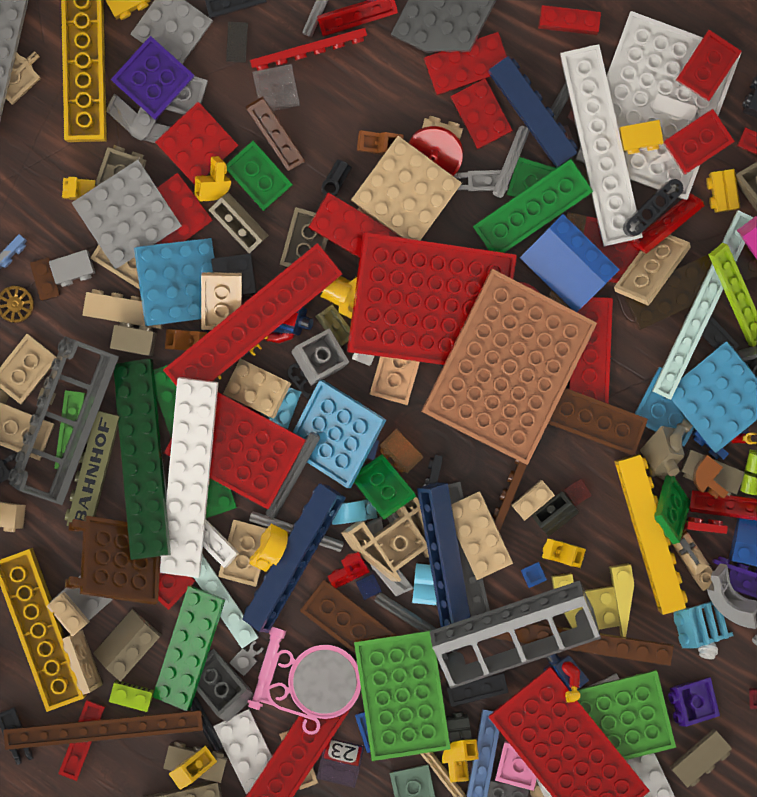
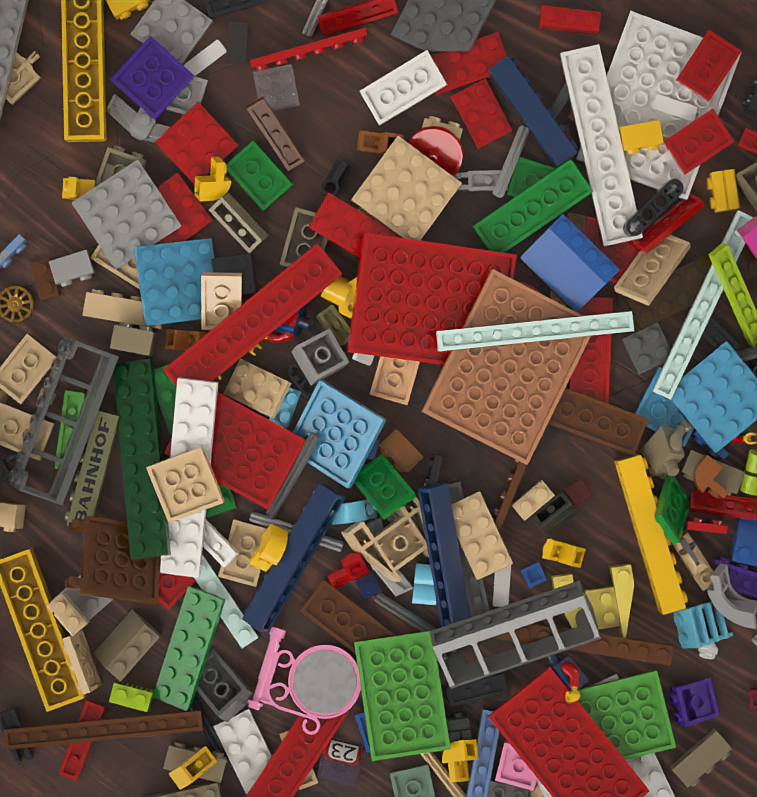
(185, 484): none -> tan plate
(205, 57): none -> white sticker
(245, 659): light grey plate -> none
(403, 87): none -> white plate
(502, 587): none -> white sticker
(534, 331): none -> light aqua plate
(647, 348): none -> dark grey plate

